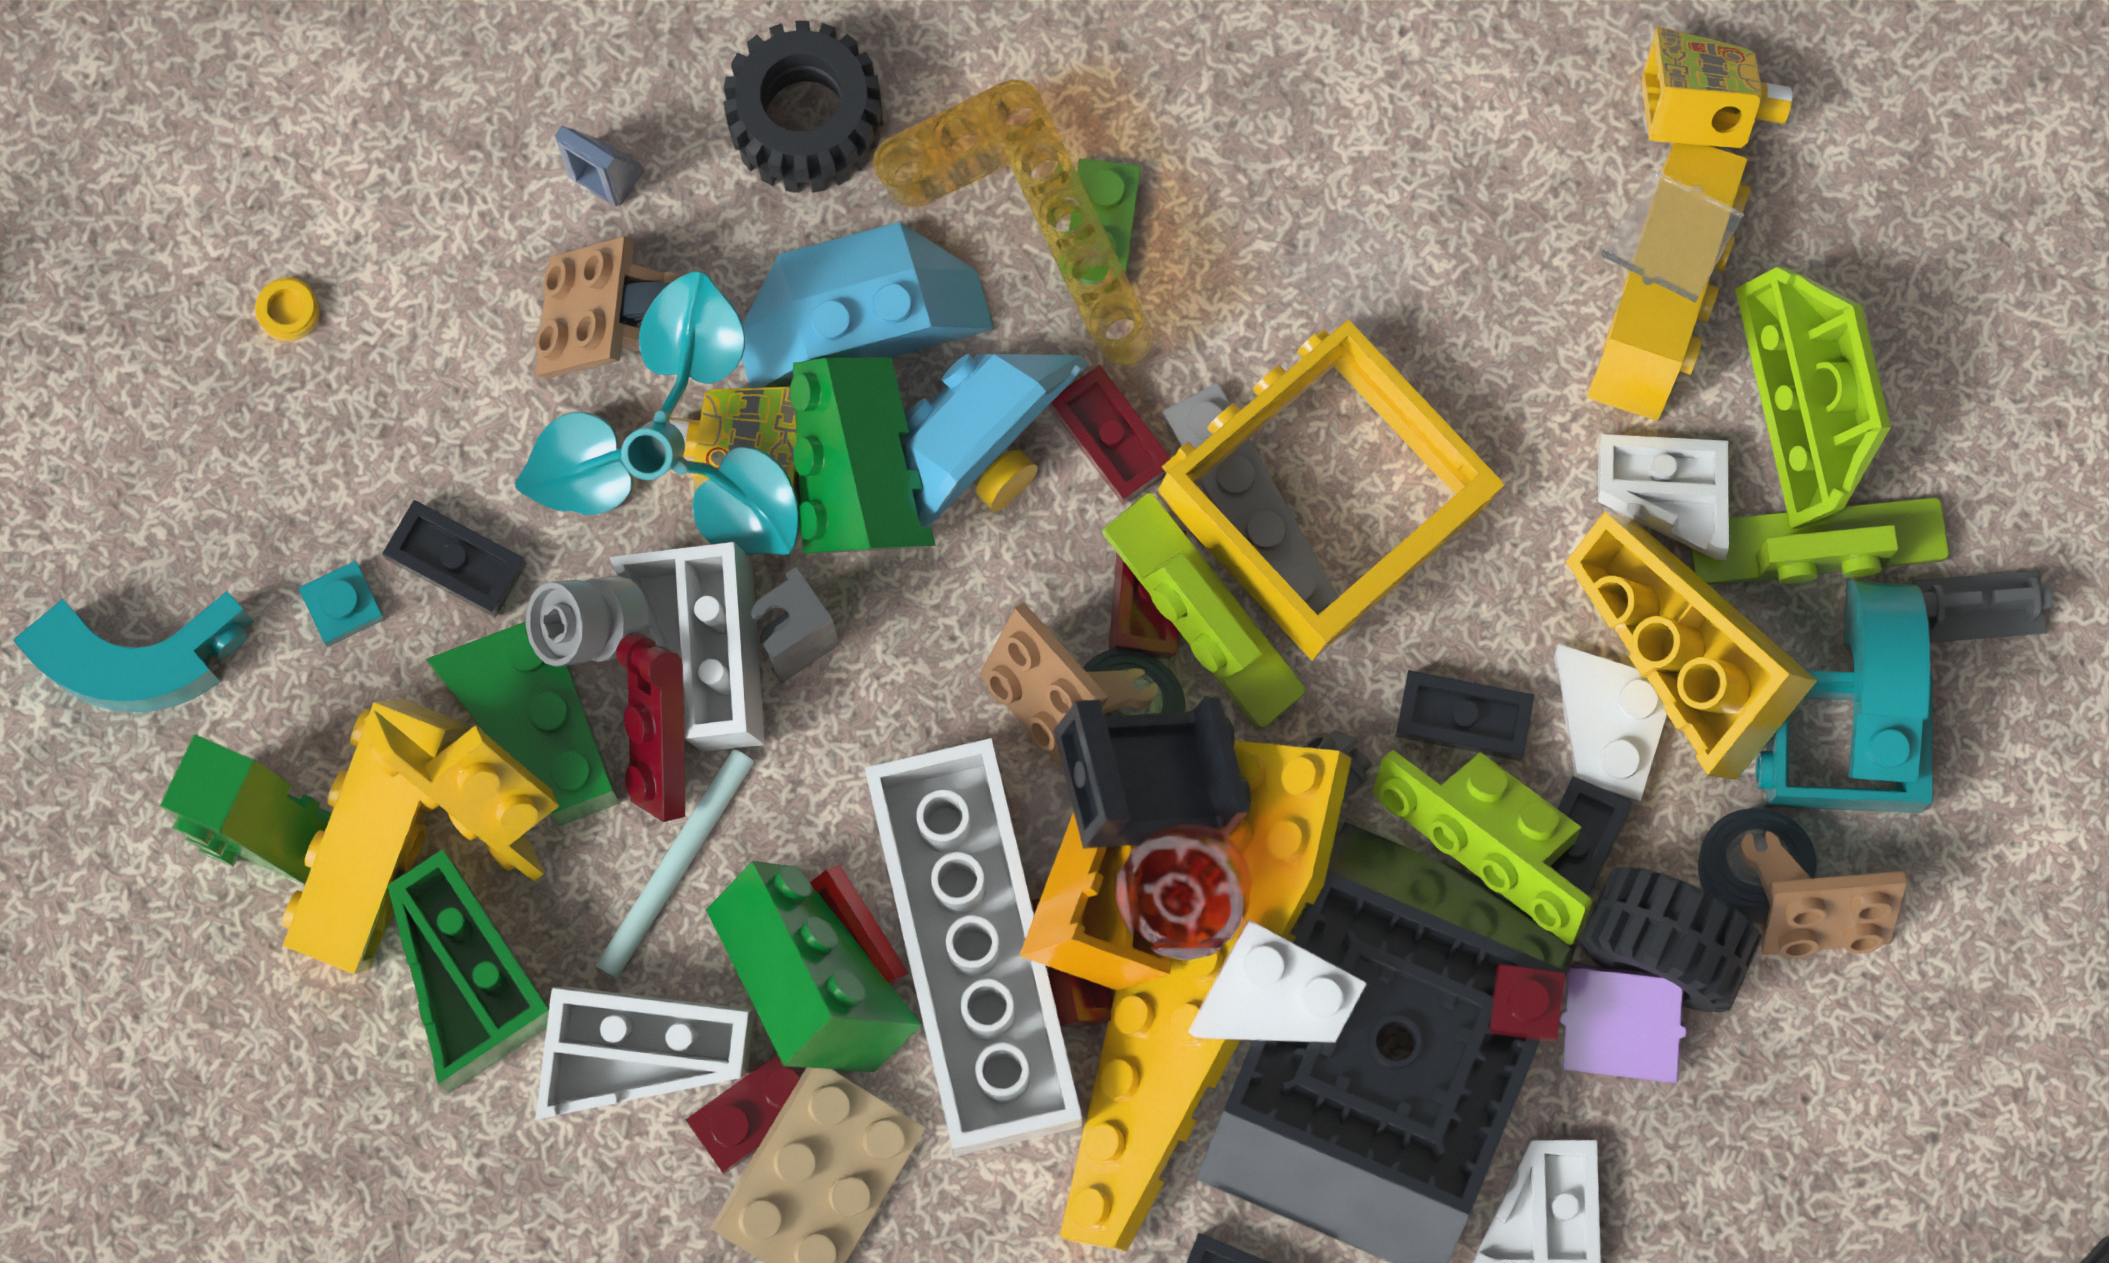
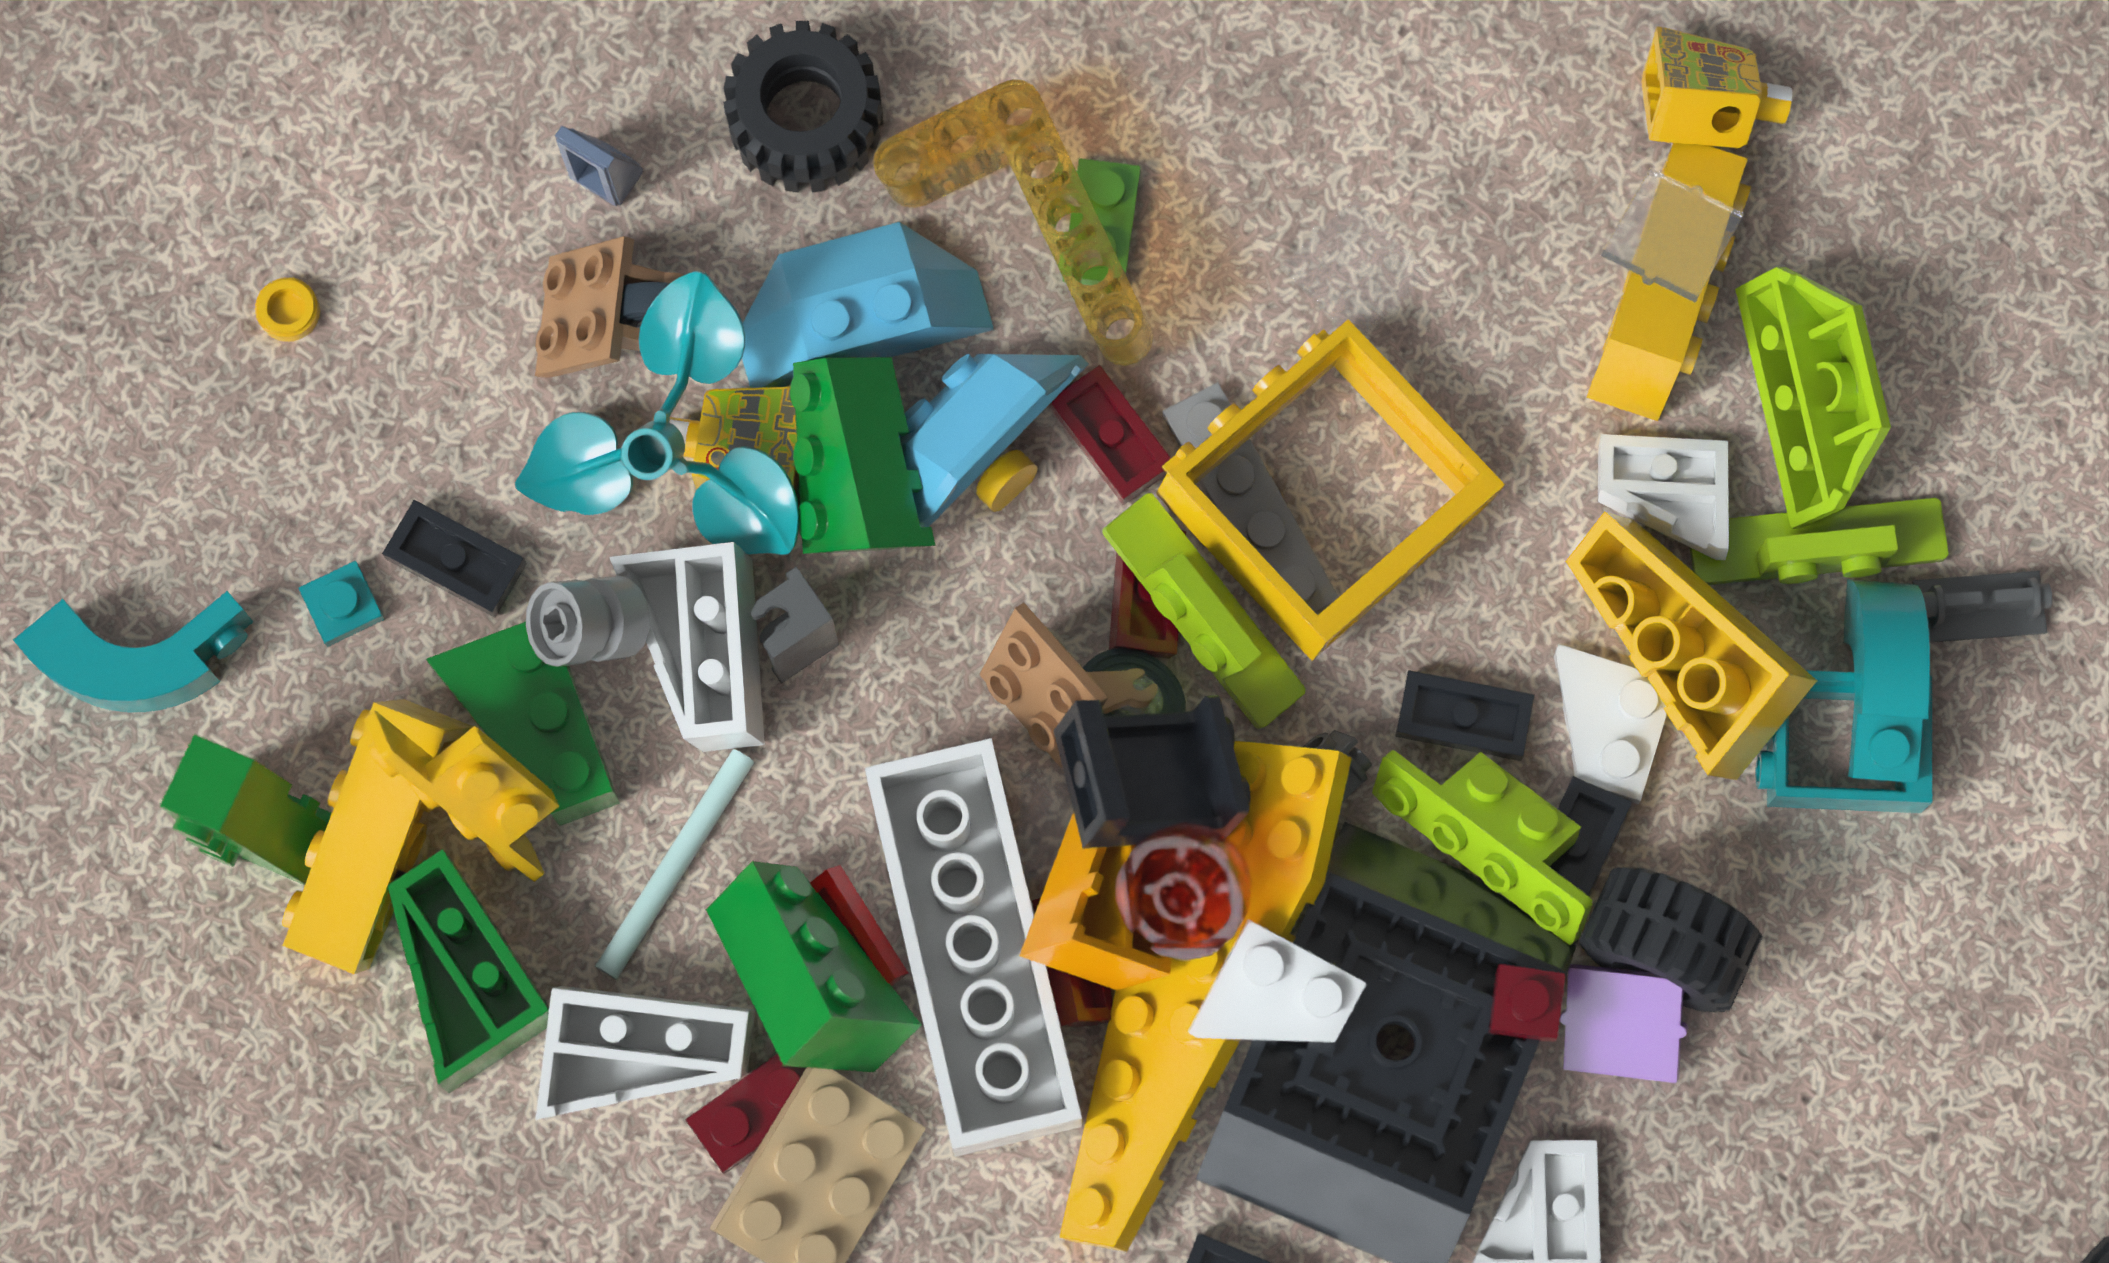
(654, 726): dark red plate -> none
(1769, 873): medium nougat plate -> none

